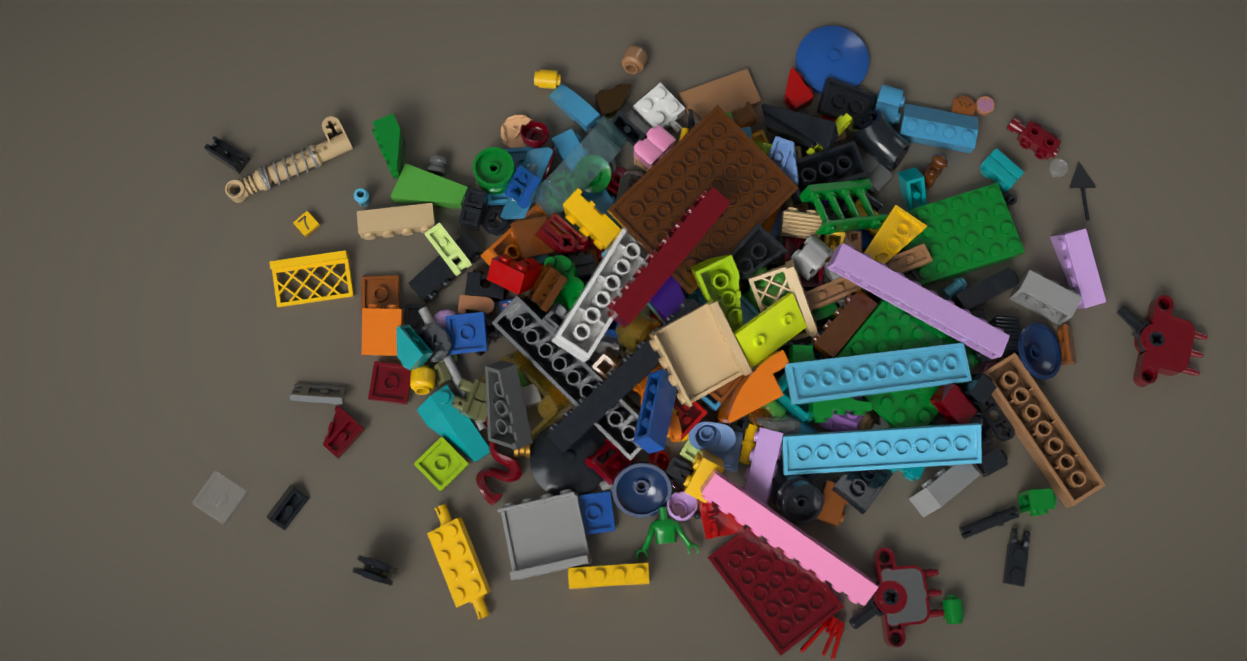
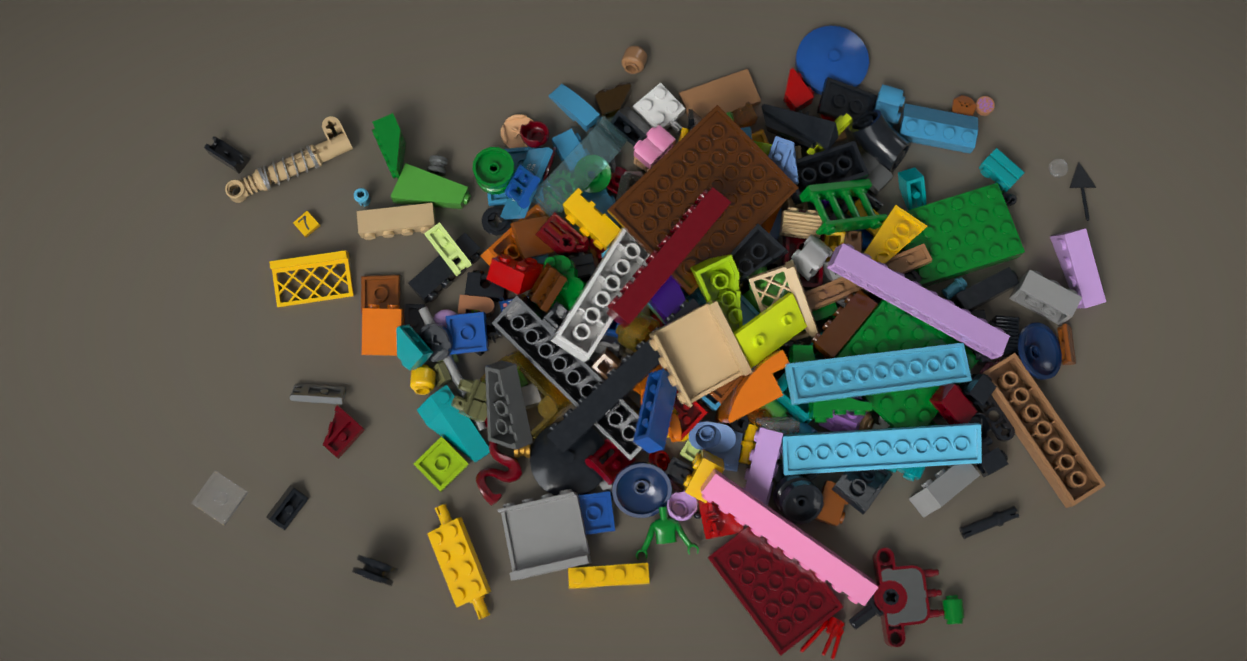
(390, 383): dark red plate -> none
(473, 209): black hips -> none
(547, 79): yellow brick -> none
(934, 169): reddish brown animal -> none
(1016, 559): black hinge -> none
(1035, 138): dark red brick -> none
(1037, 502): green brick -> none
(1171, 344): dark red piece -> none

